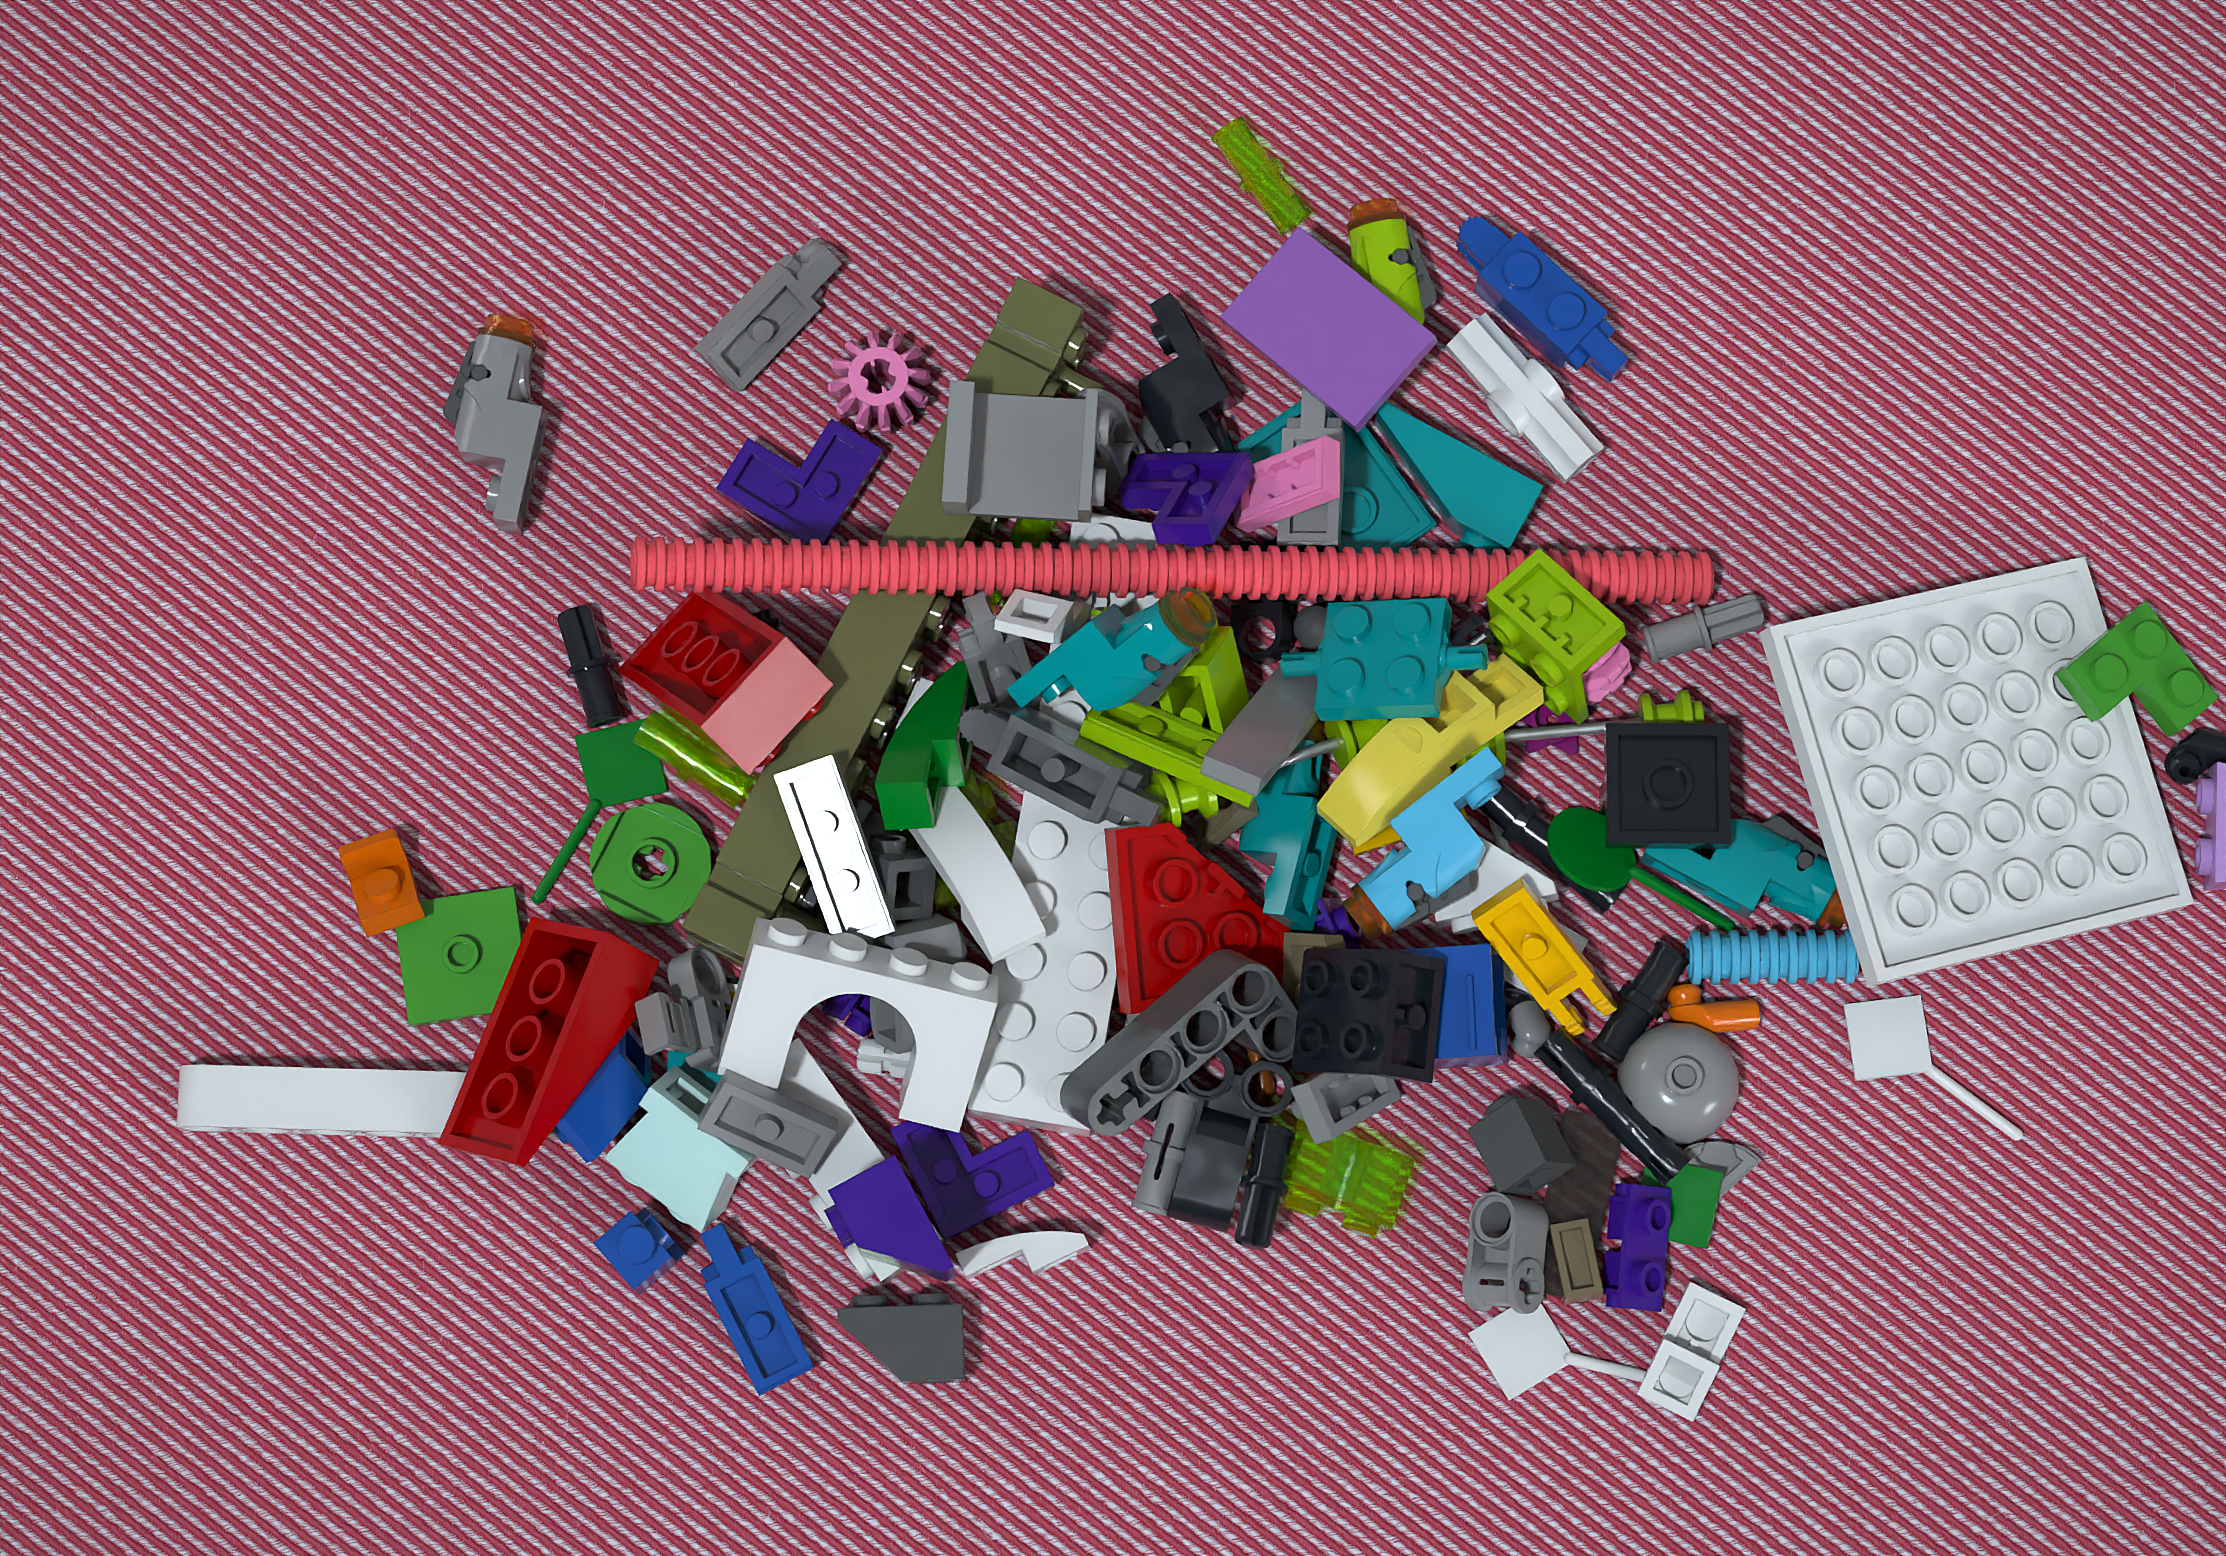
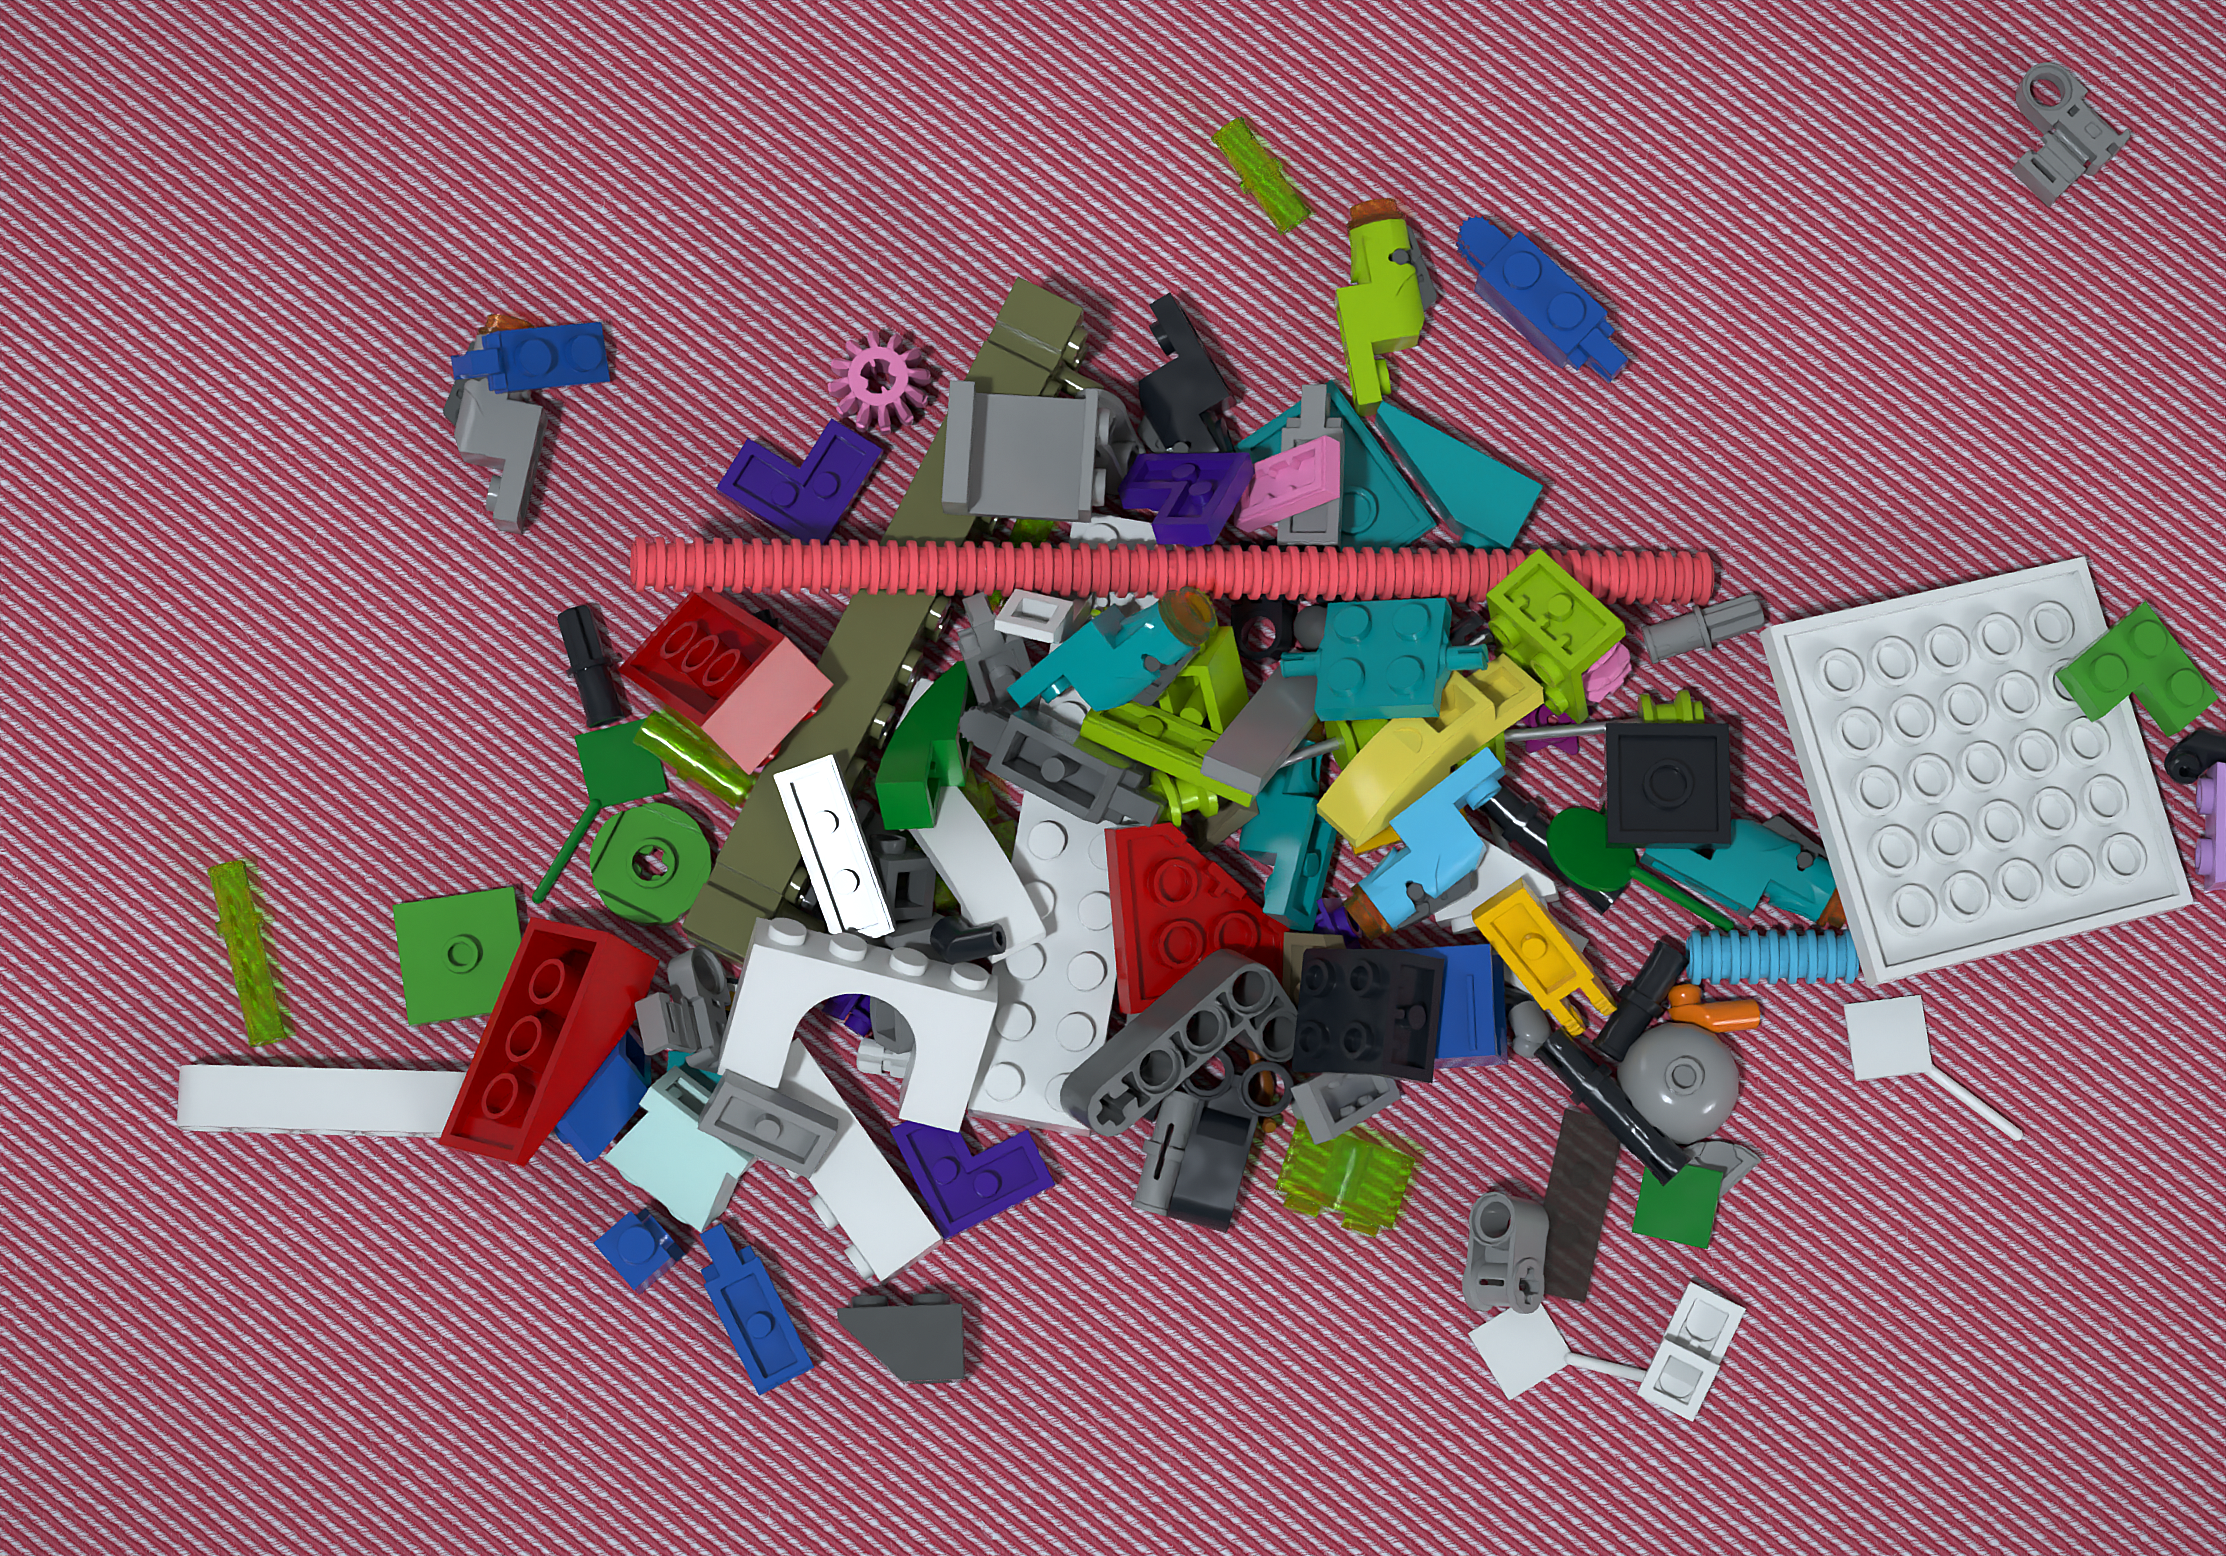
(246, 951): none -> clear neon green pin
(381, 882): orange bracket -> none
(537, 358): none -> blue hinge
(768, 315): light grey hinge -> none
(888, 1221): dark purple slope -> none
(960, 943): none -> black arm
(1040, 1249): white slope -> none
(1264, 1186): black axle -> none
(1328, 329): medium lavender tile -> none
(1521, 1145): dark grey brick -> none
(1524, 398): white piece -> none
(1576, 1261): dark tan piece -> none
(1637, 1273): dark purple hinge -> none
(2077, 139): none -> light grey piece

